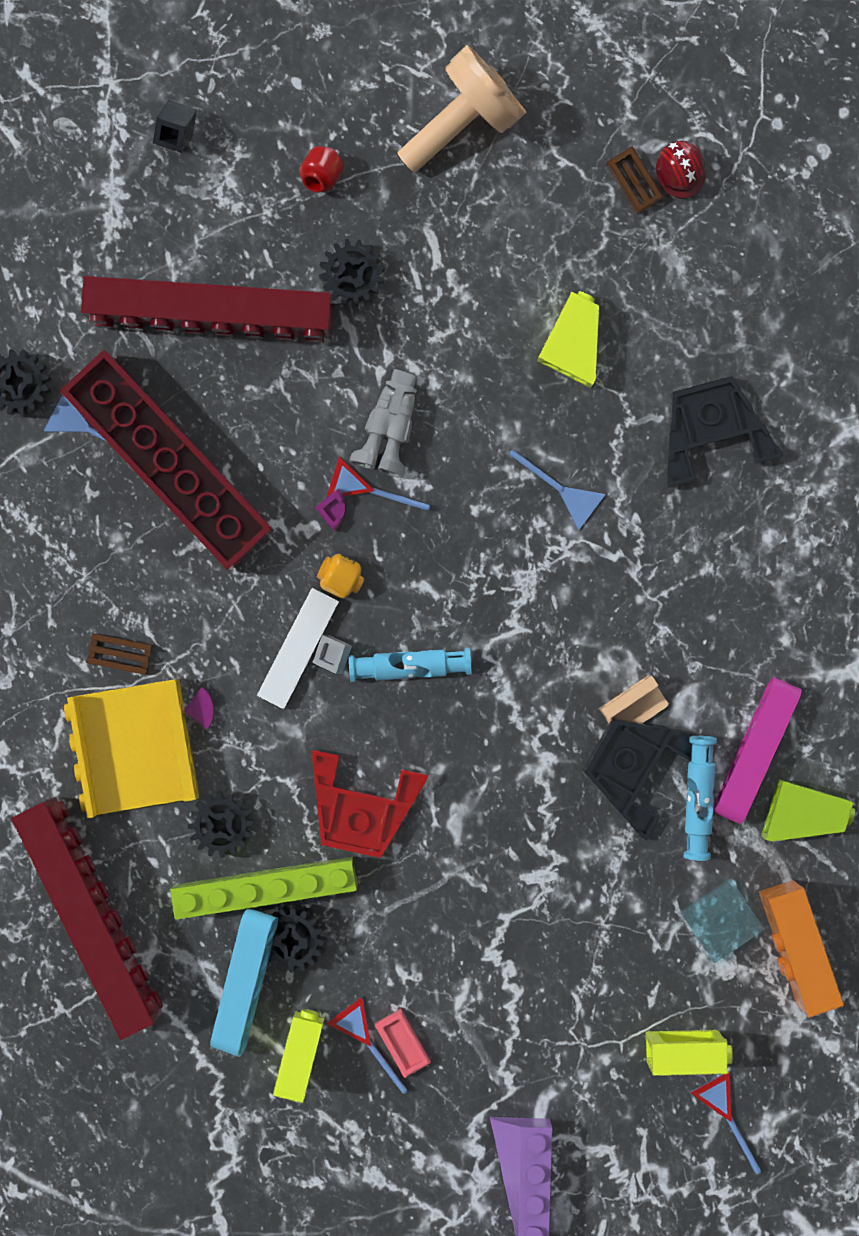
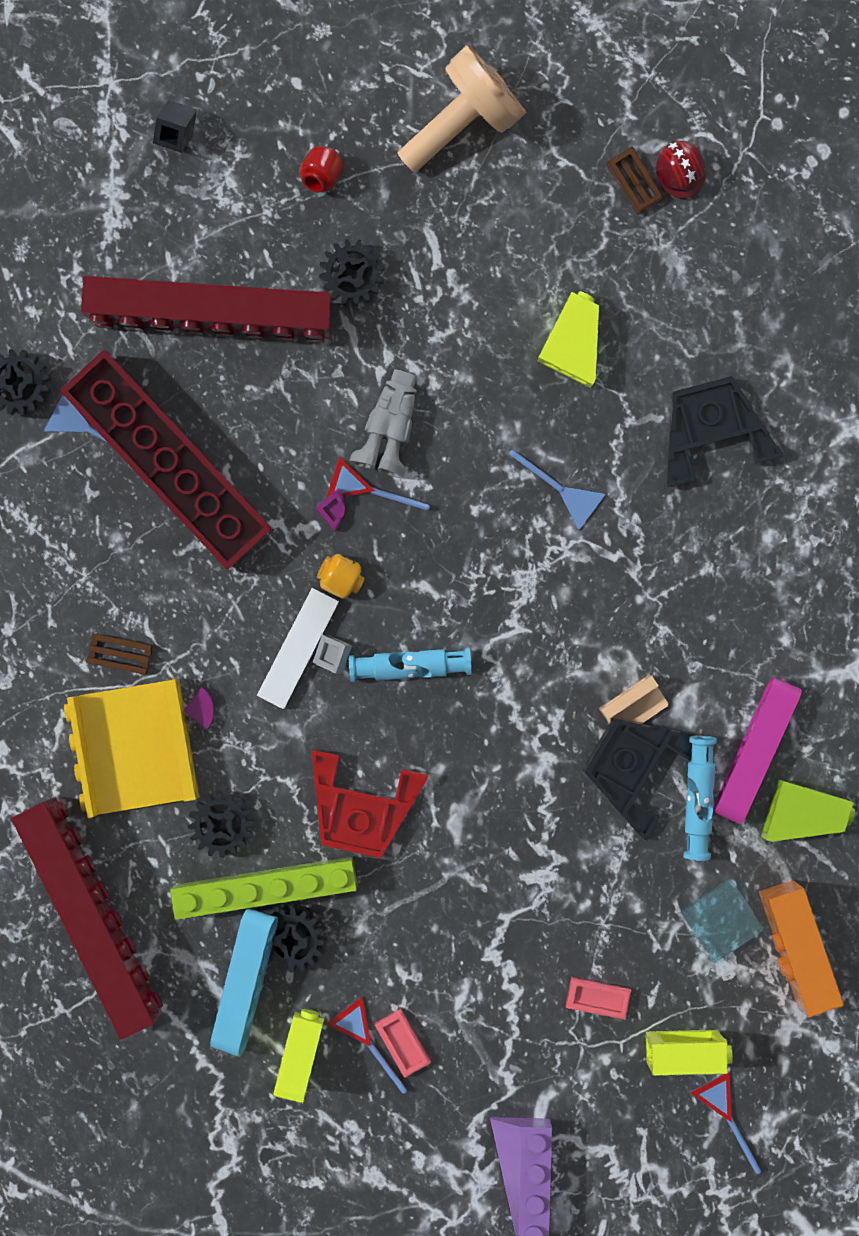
(598, 998): none -> coral tile

